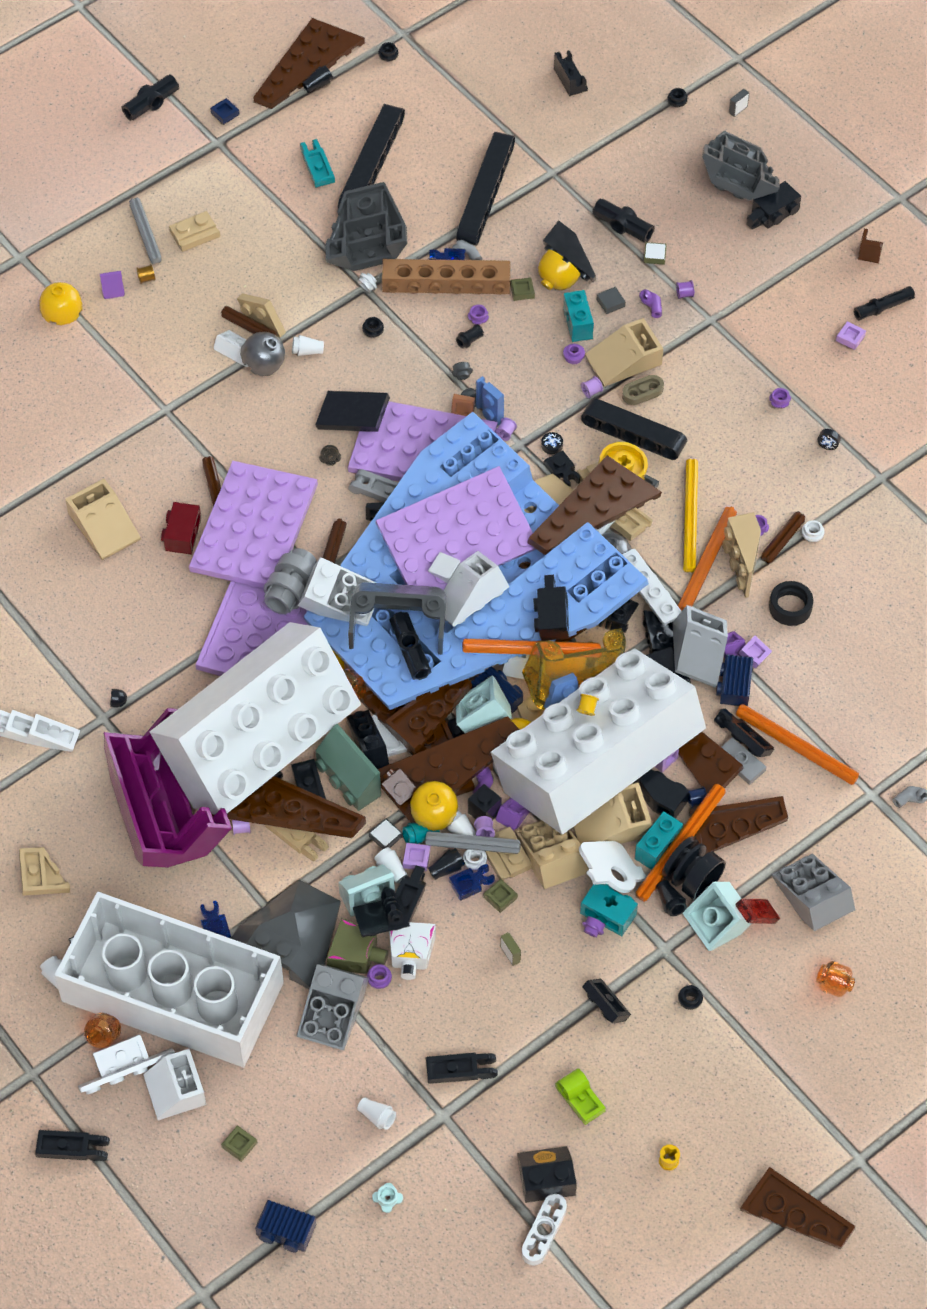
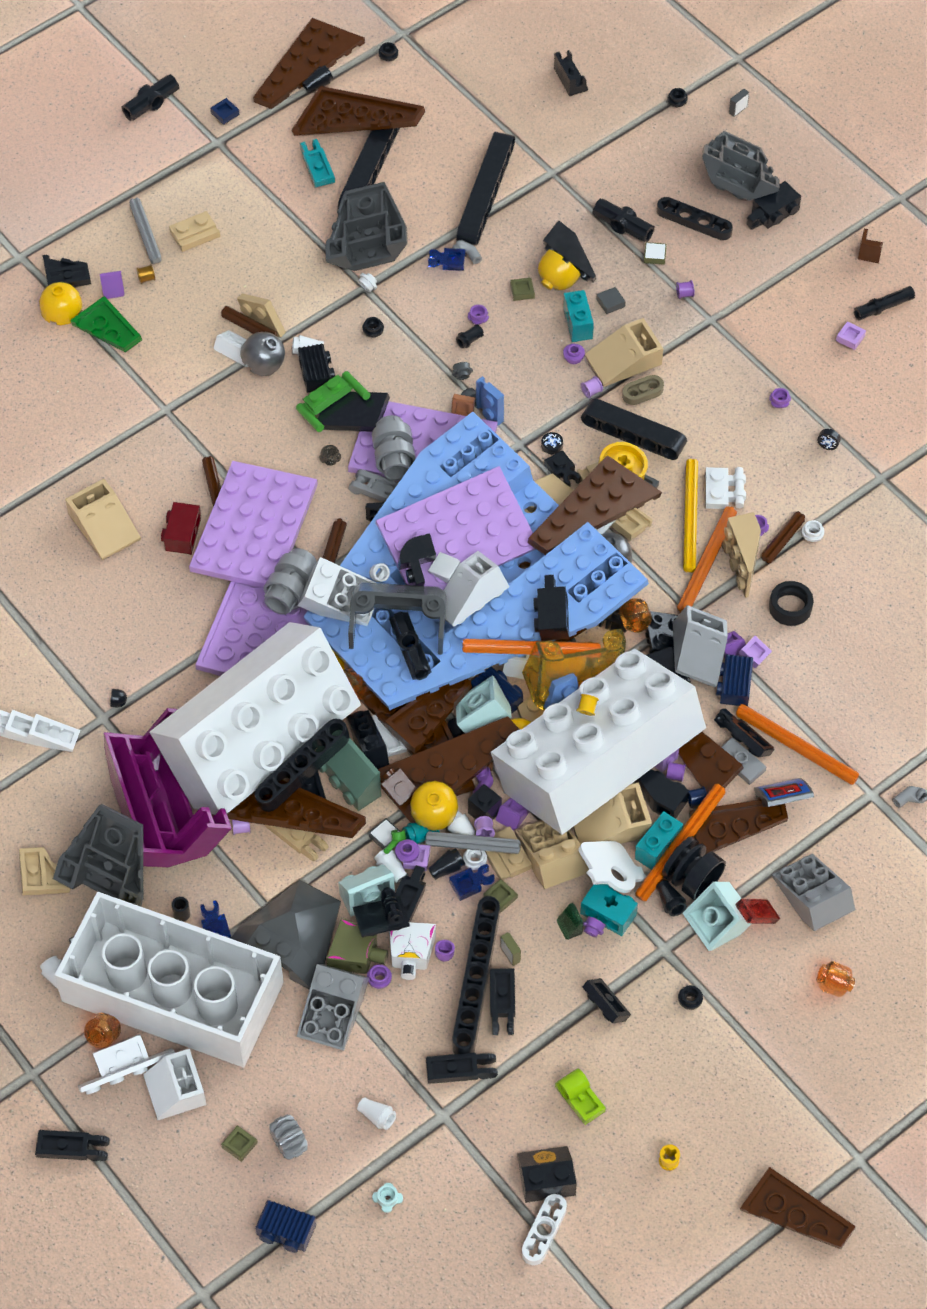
(71, 272): none -> black wing
(106, 857): none -> dark grey wedge
(108, 325): none -> green wing
(181, 903): none -> black hinge
(288, 1136): none -> light grey gear
(299, 776): none -> black beam
(315, 366): none -> black brick
(327, 395): none -> bright green plate
(348, 111): none -> reddish brown wing
(382, 575): none -> white hinge
(393, 447): none -> light grey piece
(396, 838): none -> bright green hand
(407, 857): none -> medium lavender plate
(413, 554): none -> black brick
(444, 950): none -> medium lavender hinge
(446, 276): medium nougat brick -> none
(480, 966): none -> black beam
(502, 998): none -> black hinge
(506, 429): lavender axle -> none
(570, 922): none -> clear green slope
(635, 615): none -> clear orange head
(652, 301): medium lavender arm -> none
(654, 593): white bracket -> none
(676, 771): none -> medium lavender axle
(693, 221): none -> black beam
(717, 485): none -> white plate
(784, 792): none -> slope

